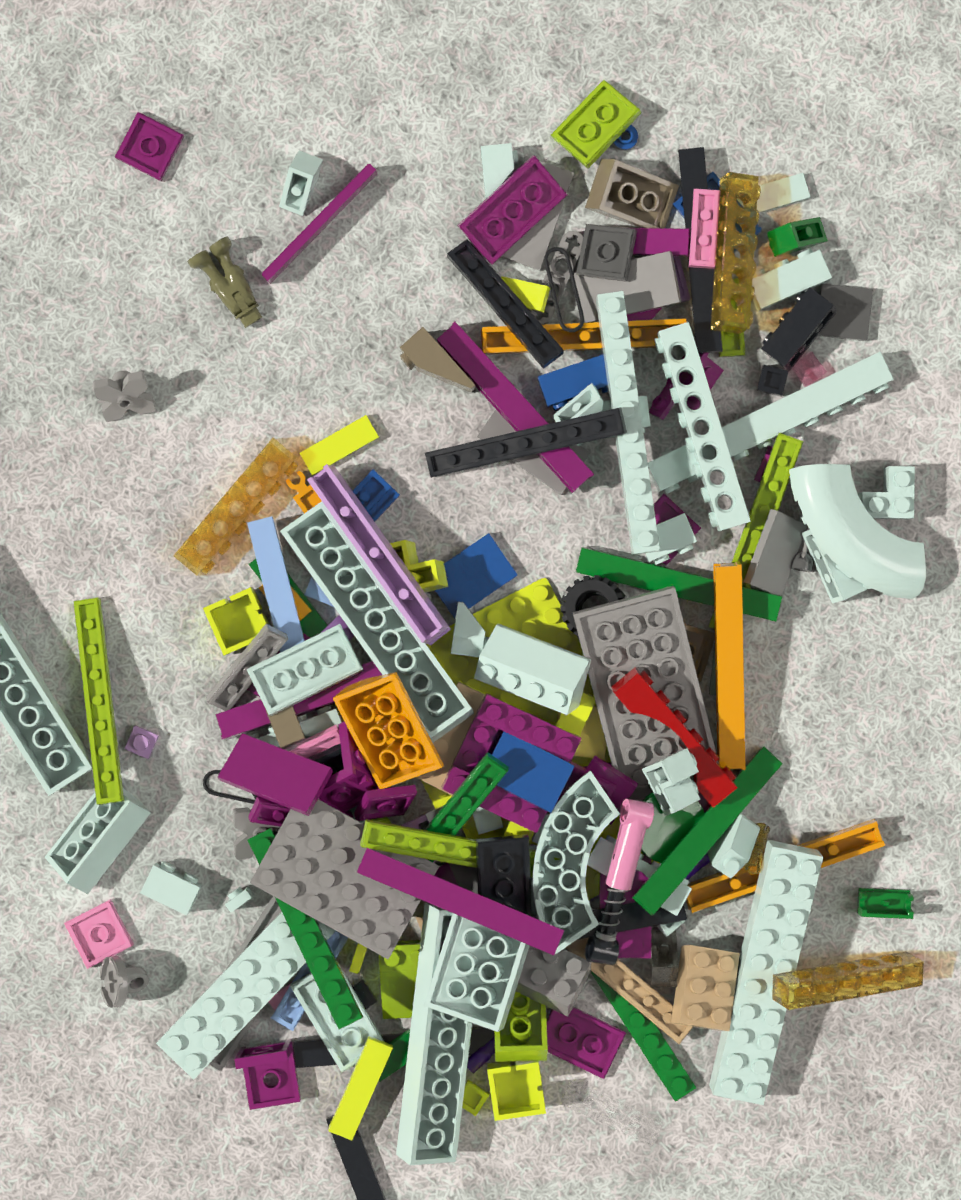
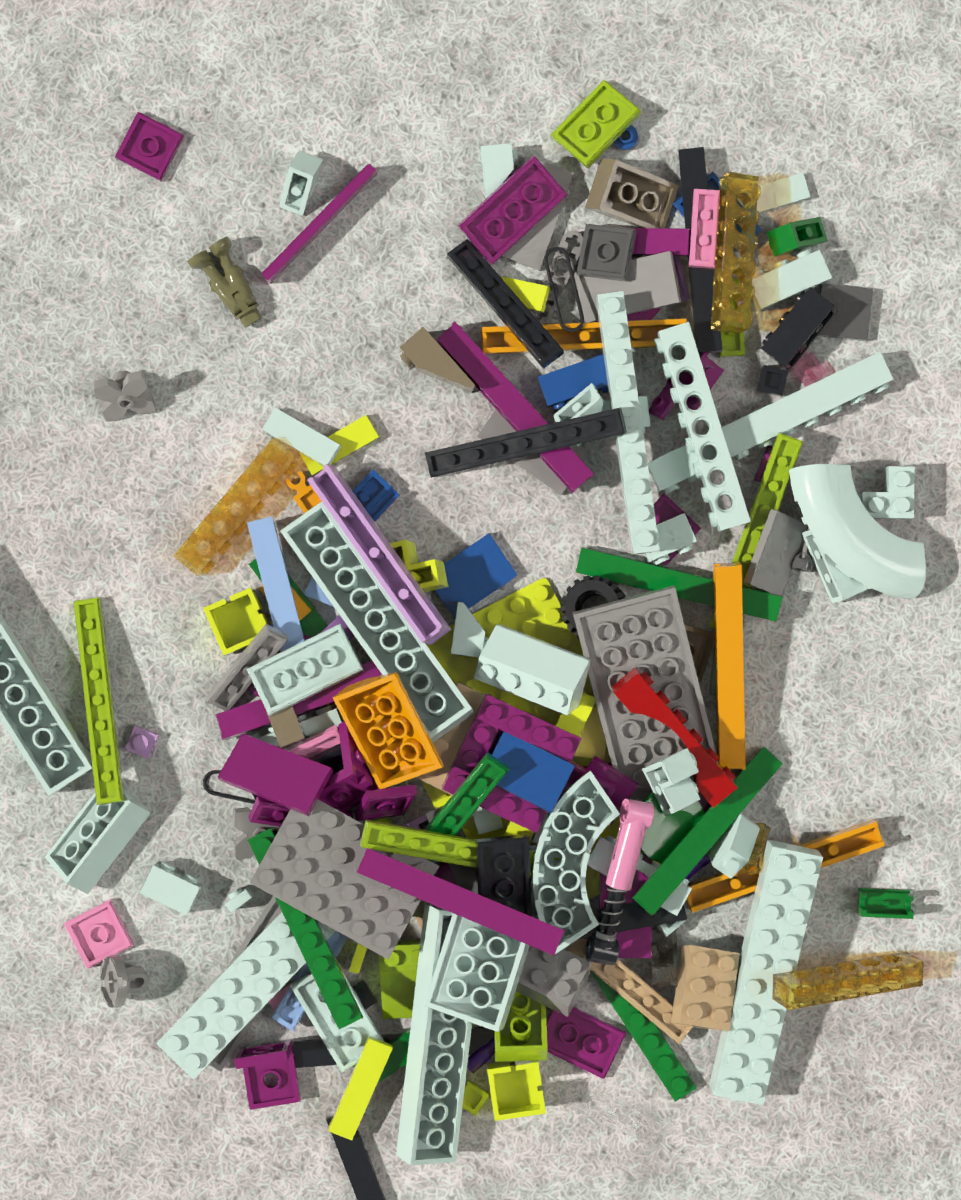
(301, 437): none -> light aqua tile

